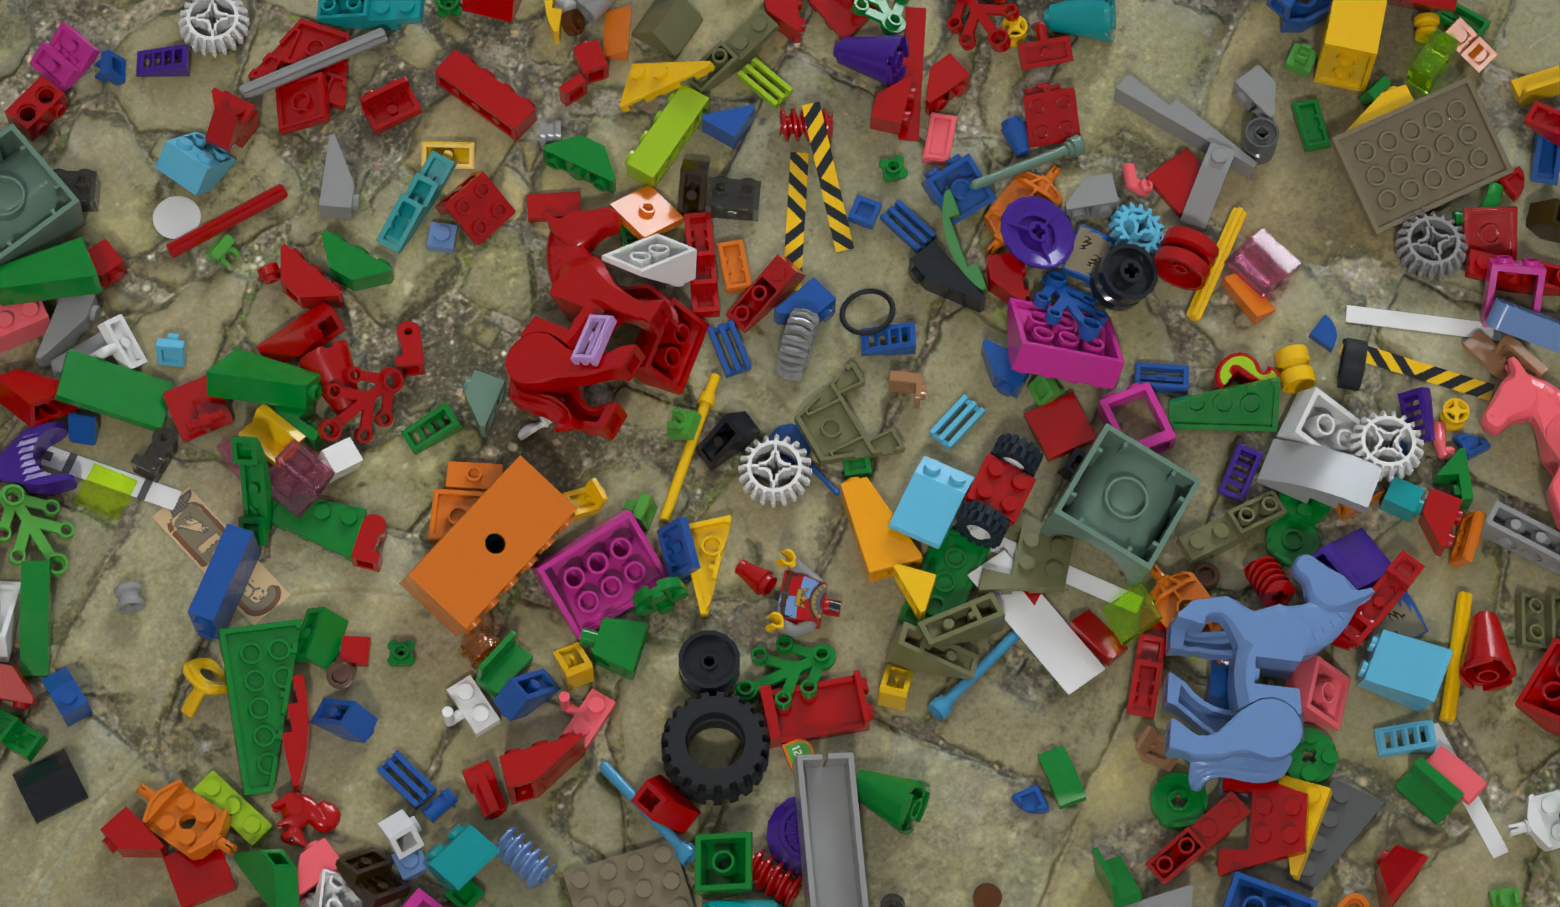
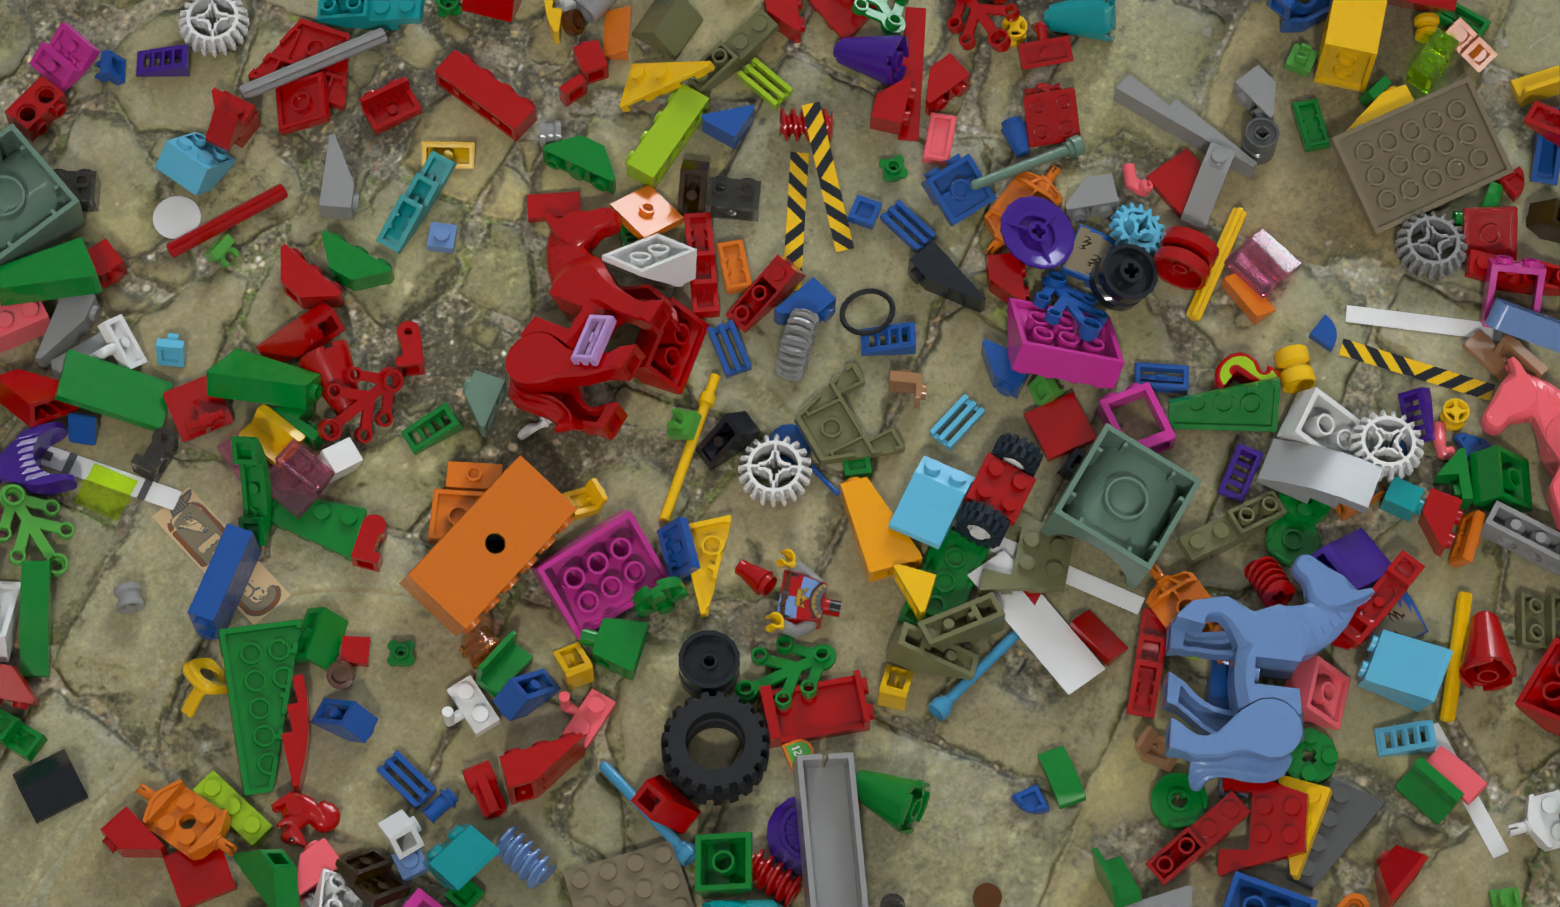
(67, 696): blue slope -> none
(269, 273): red plate -> none
(477, 207): red bracket -> none
(642, 510): bright green tile -> none
(950, 213): green slope -> none
(1132, 613): clear neon green piece -> none
(1207, 575): reddish brown tile -> none
(1352, 364): black tyre -> none
(1500, 477): none -> green slope

